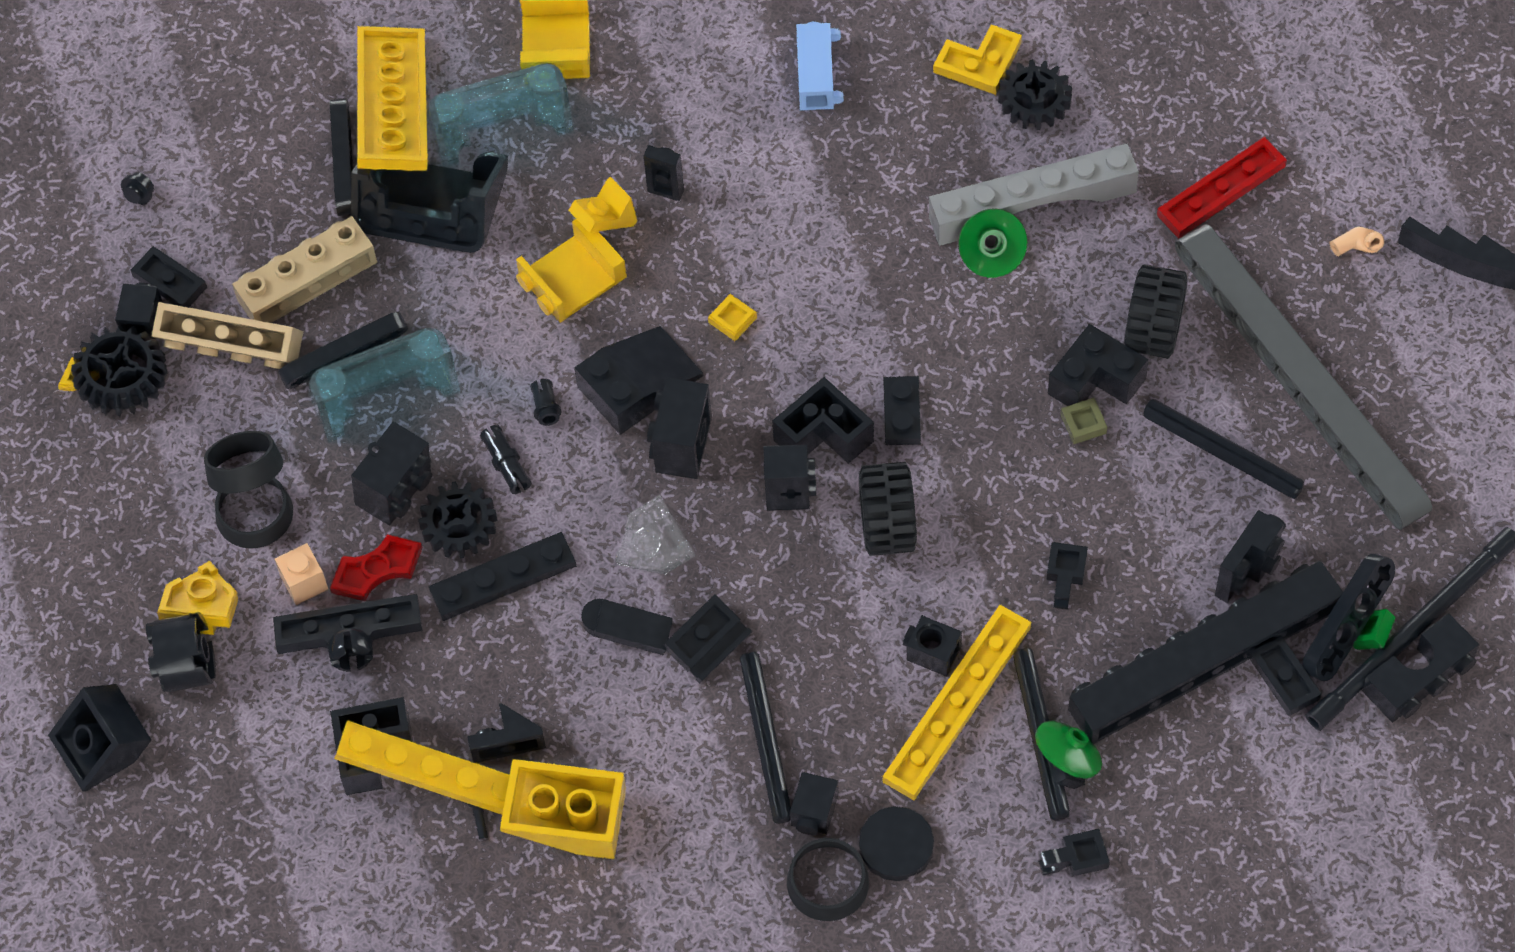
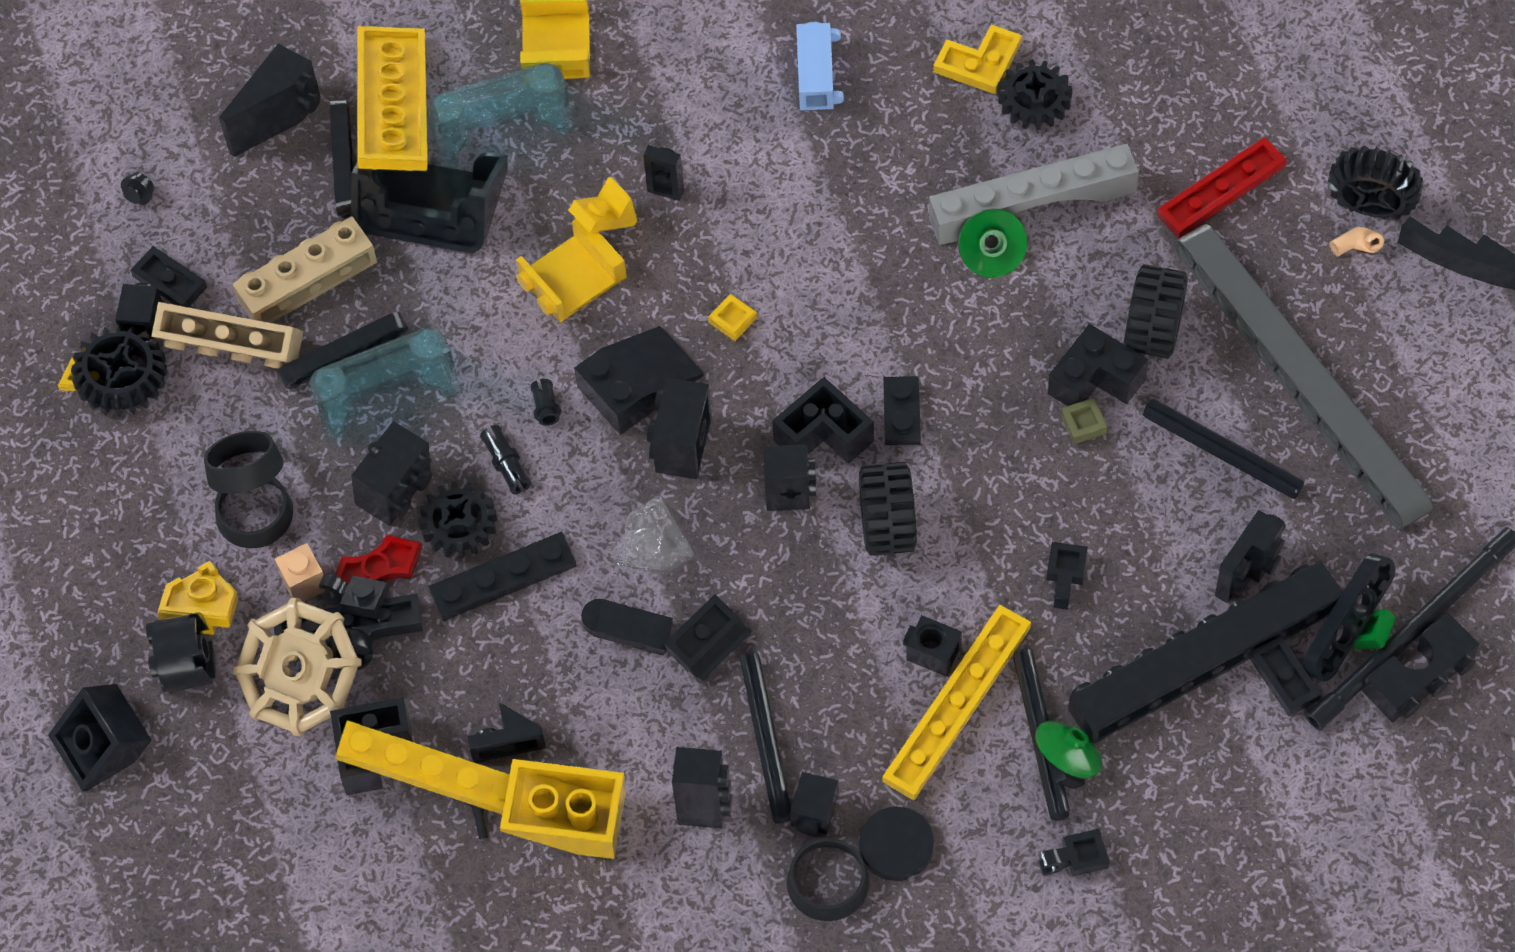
(271, 101): none -> black slope
(316, 666): none -> tan plate
(359, 597): none -> black plate
(701, 787): none -> black brick
(1375, 182): none -> black gear

